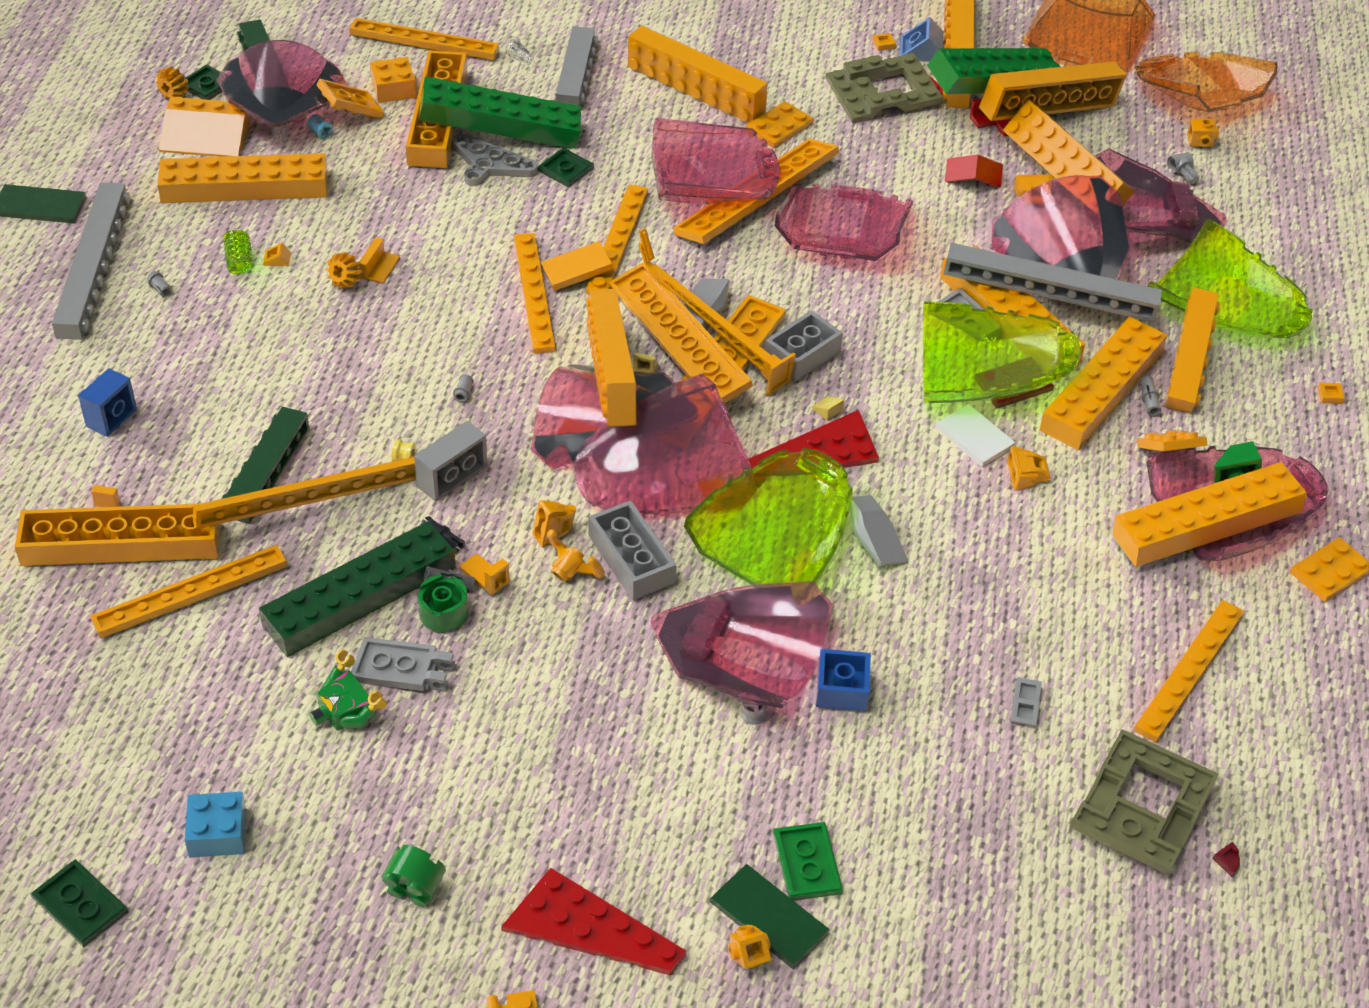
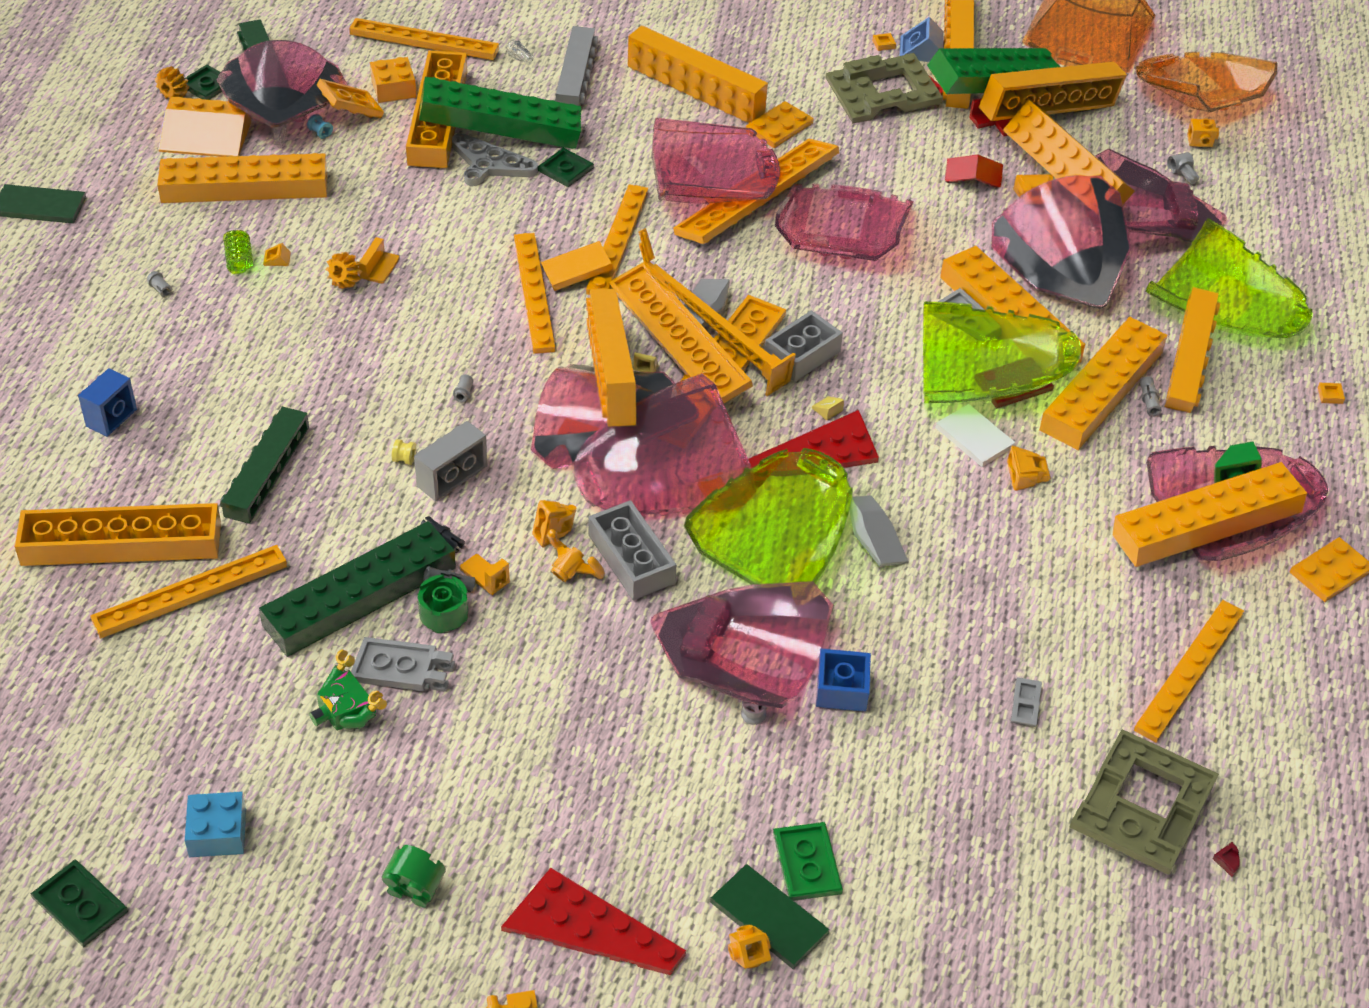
(90, 262): light grey brick -> none
(105, 496): light orange tile -> none
(303, 493): light orange plate -> none
(1053, 282): light grey brick -> none
(1171, 440): light orange plate -> none

